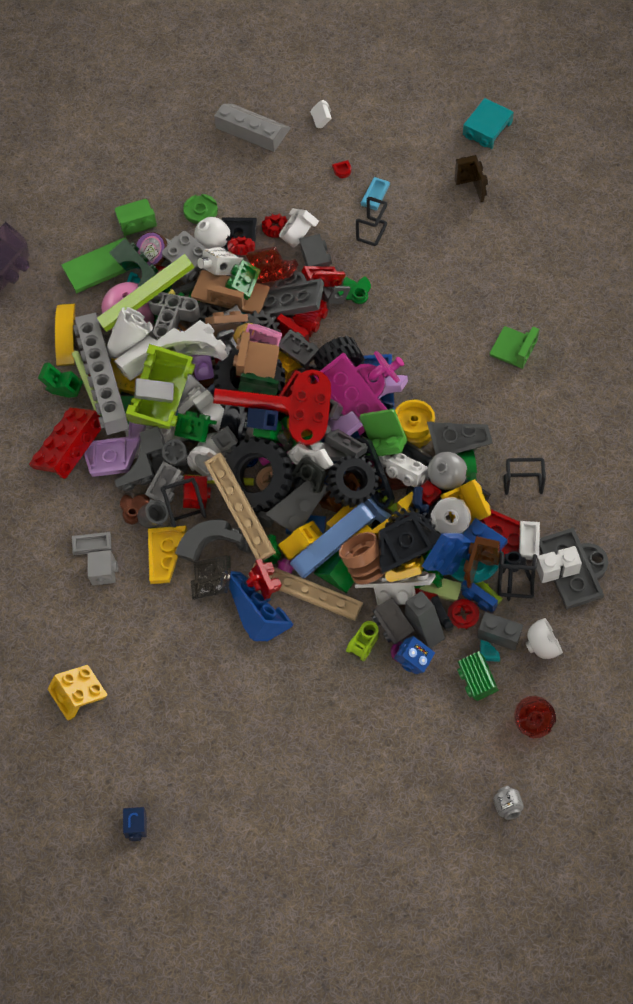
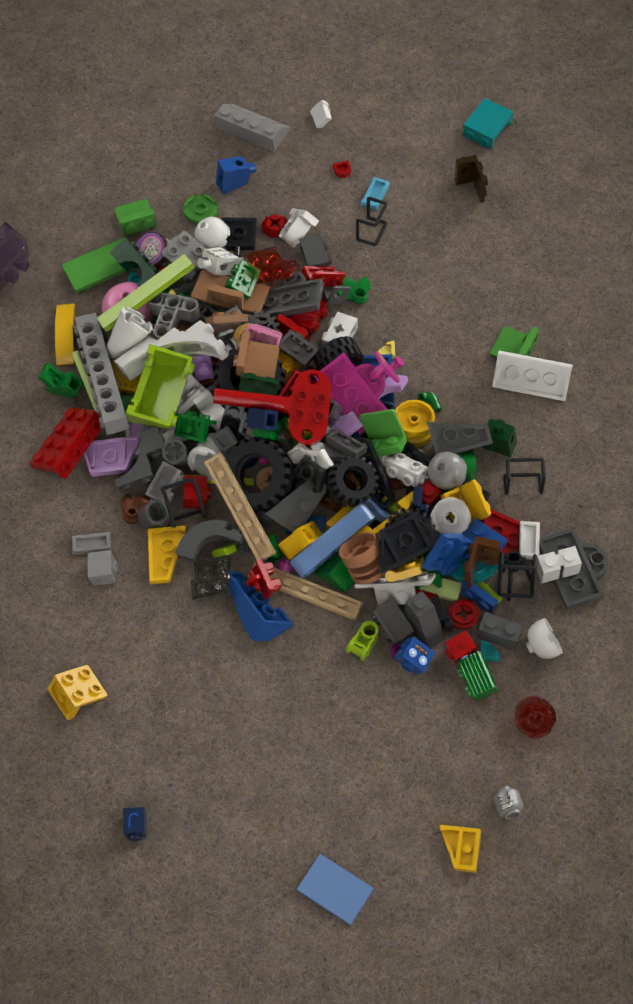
(154, 390): light grey tile -> none
(225, 550): none -> lime tile
(233, 173): none -> blue torso
(241, 246): red gear -> none
(335, 889): none -> medium blue tile
(340, 326): none -> white brick
(389, 348): none -> light yellow tile
(431, 399): none -> green arm
(459, 647): none -> red head
(462, 846): none -> yellow wing
(502, 436): none -> dark green torso
(532, 375): none -> white plate

